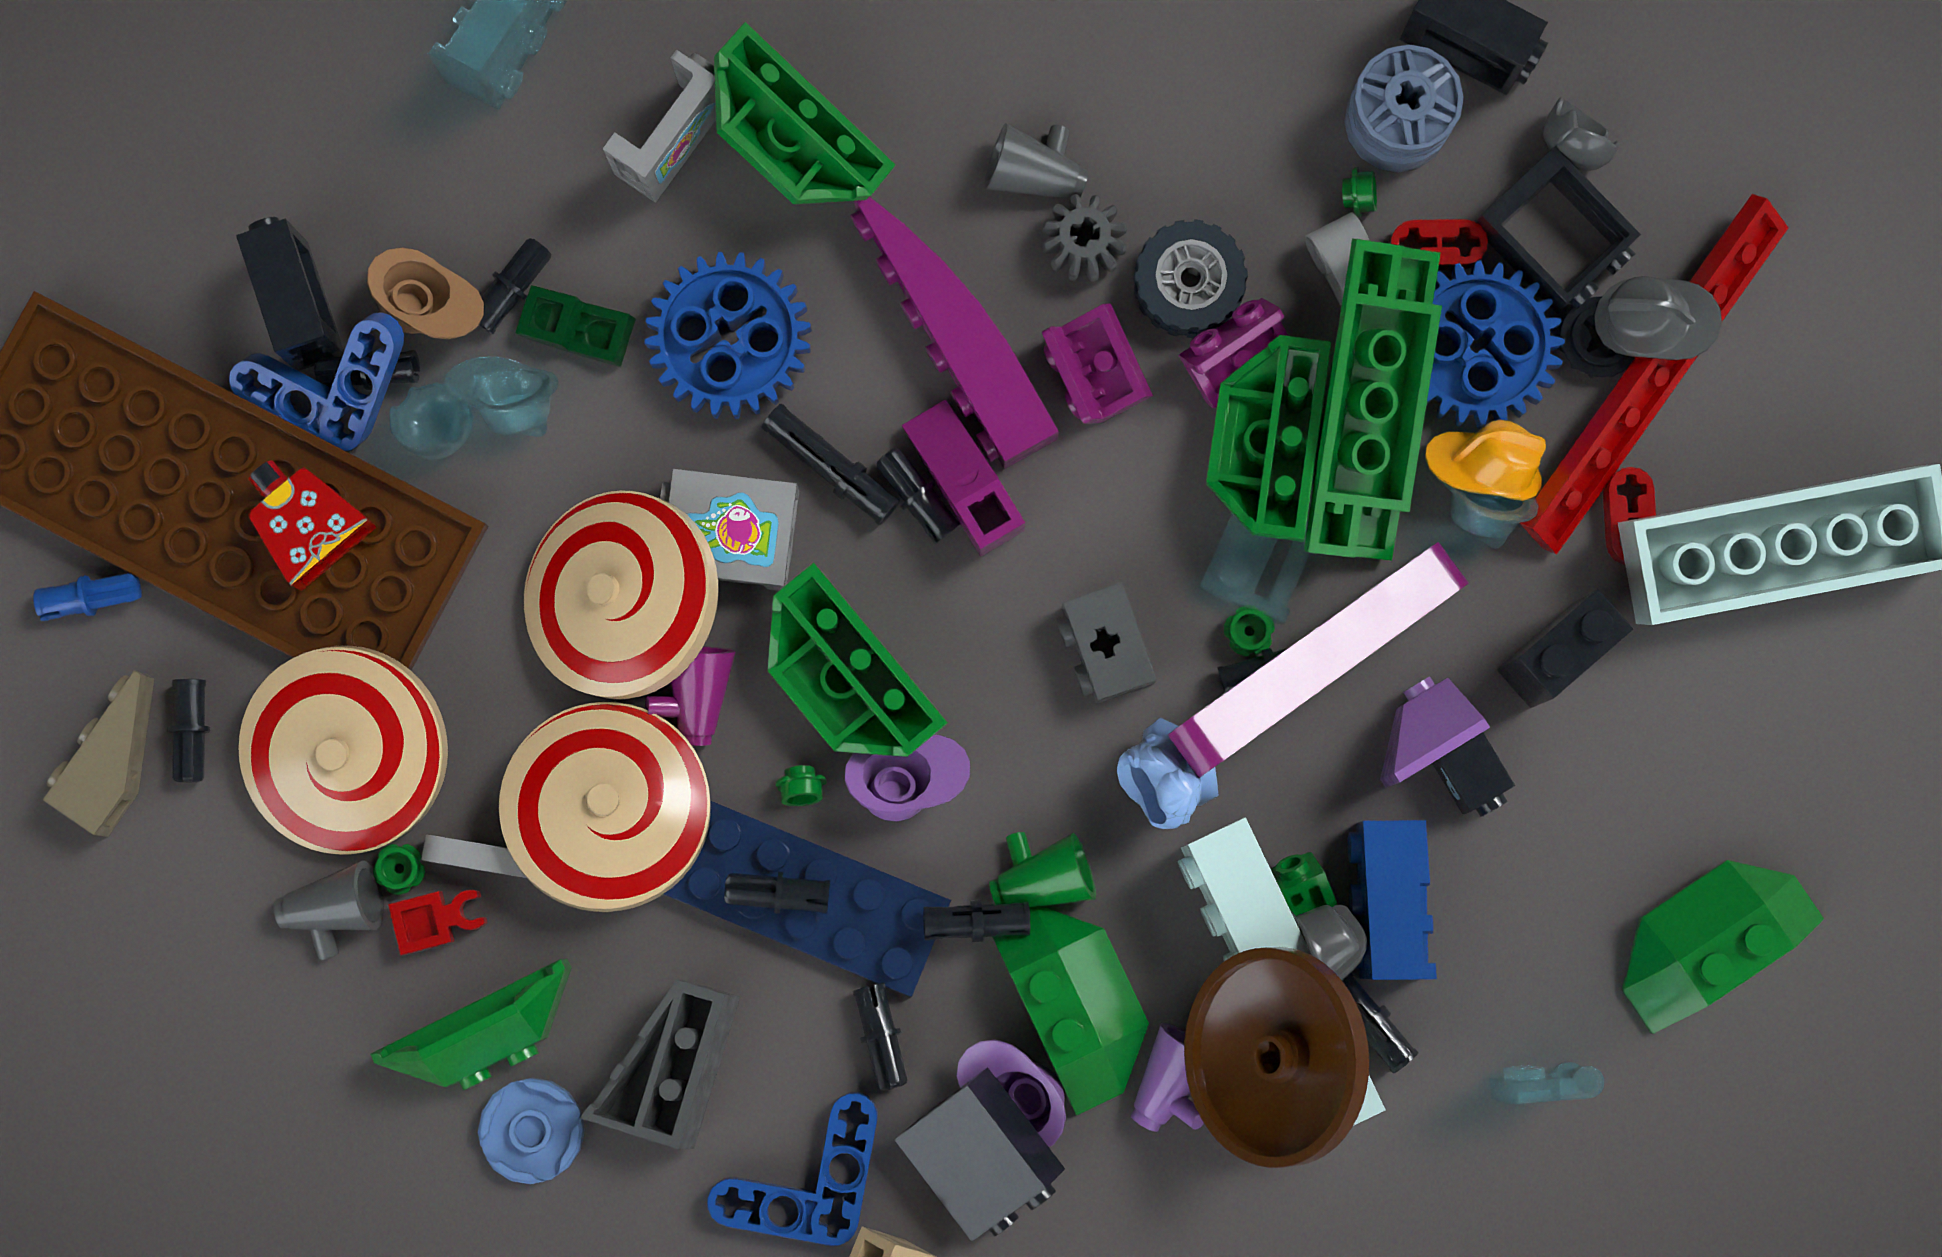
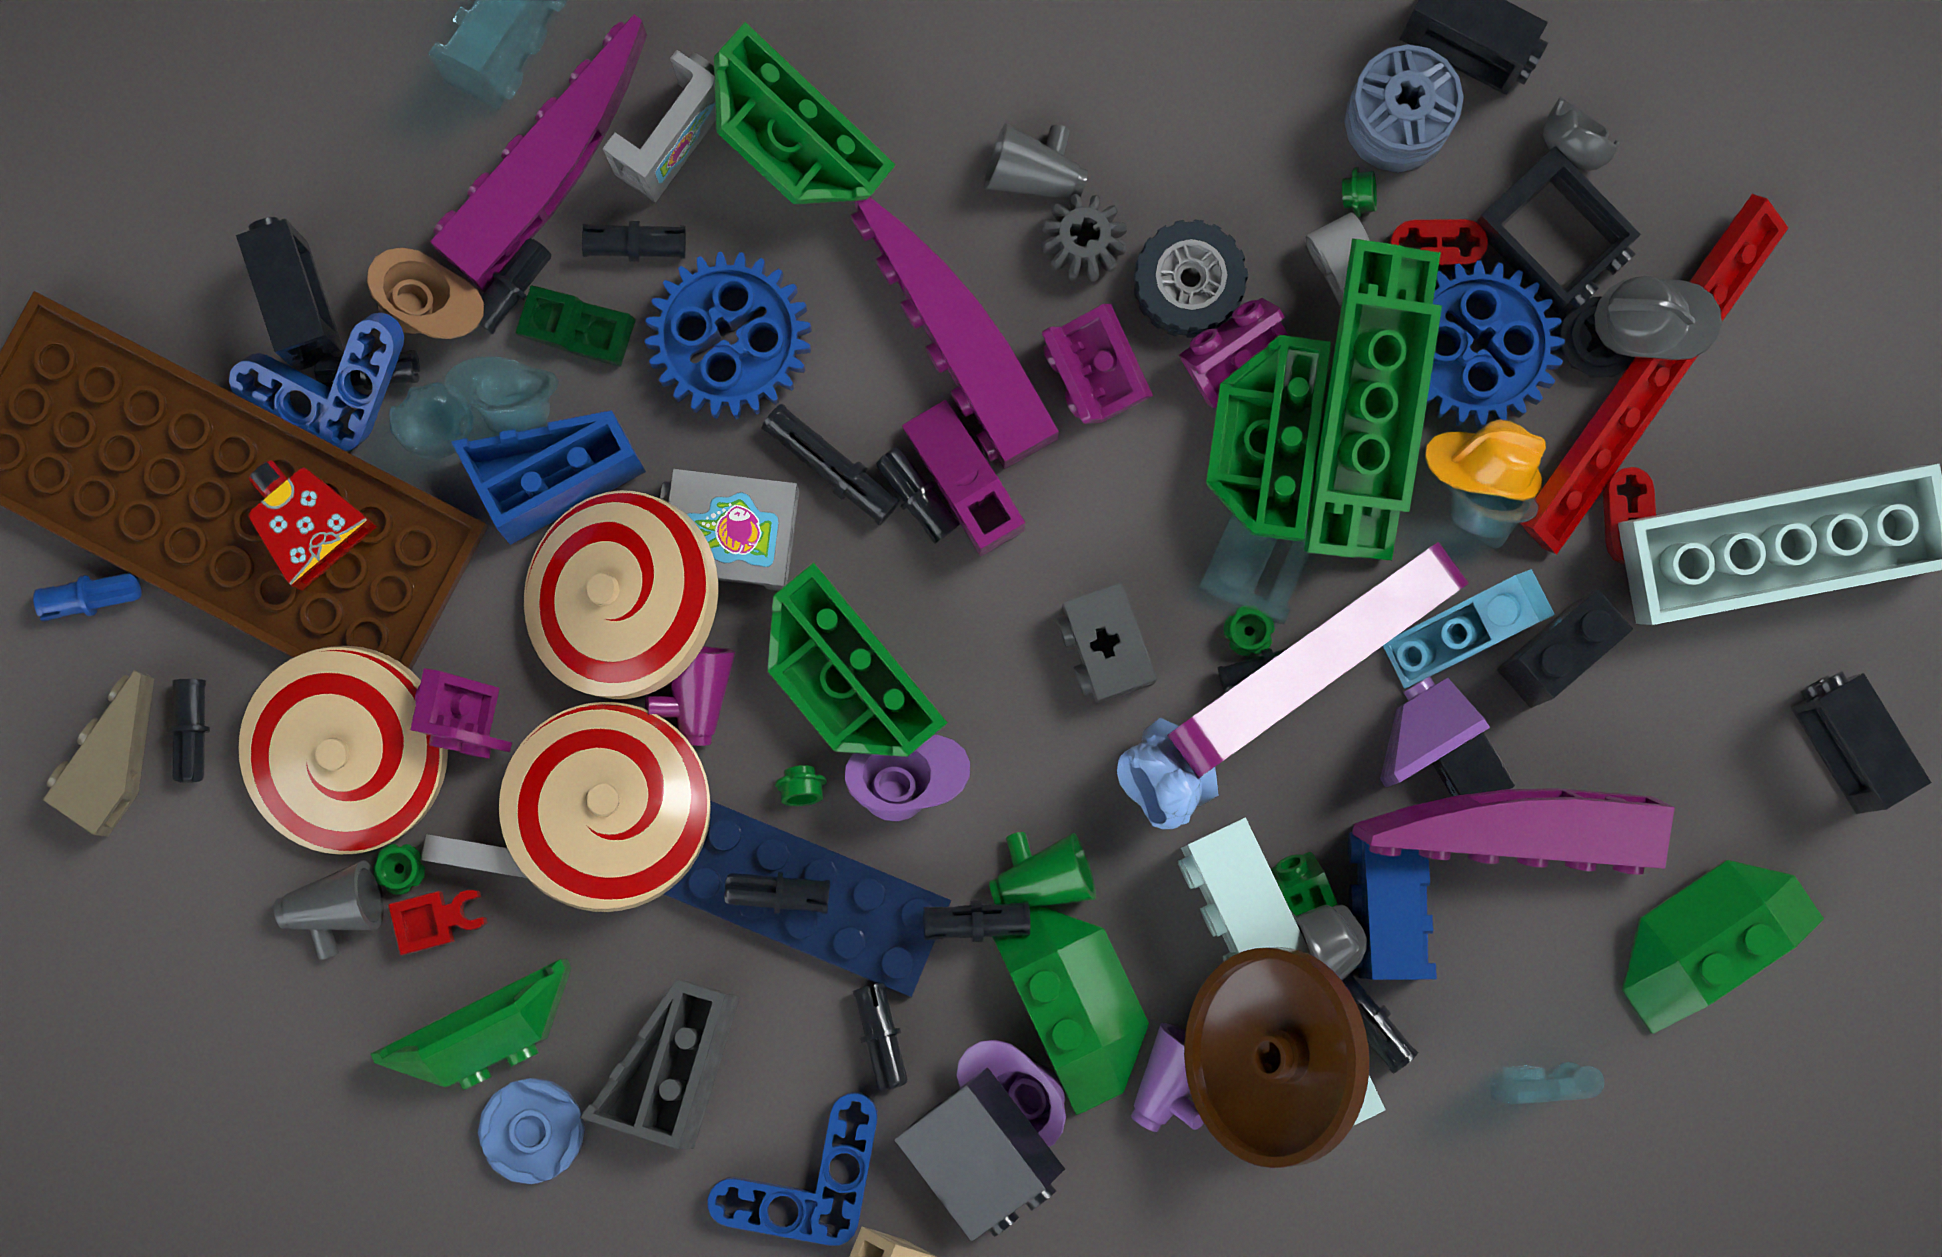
(457, 714): none -> magenta bracket
(541, 165): none -> magenta slope
(547, 470): none -> blue wedge
(634, 241): none -> black pin
(1468, 628): none -> medium azure slope
(1533, 827): none -> magenta slope
(1859, 742): none -> black window

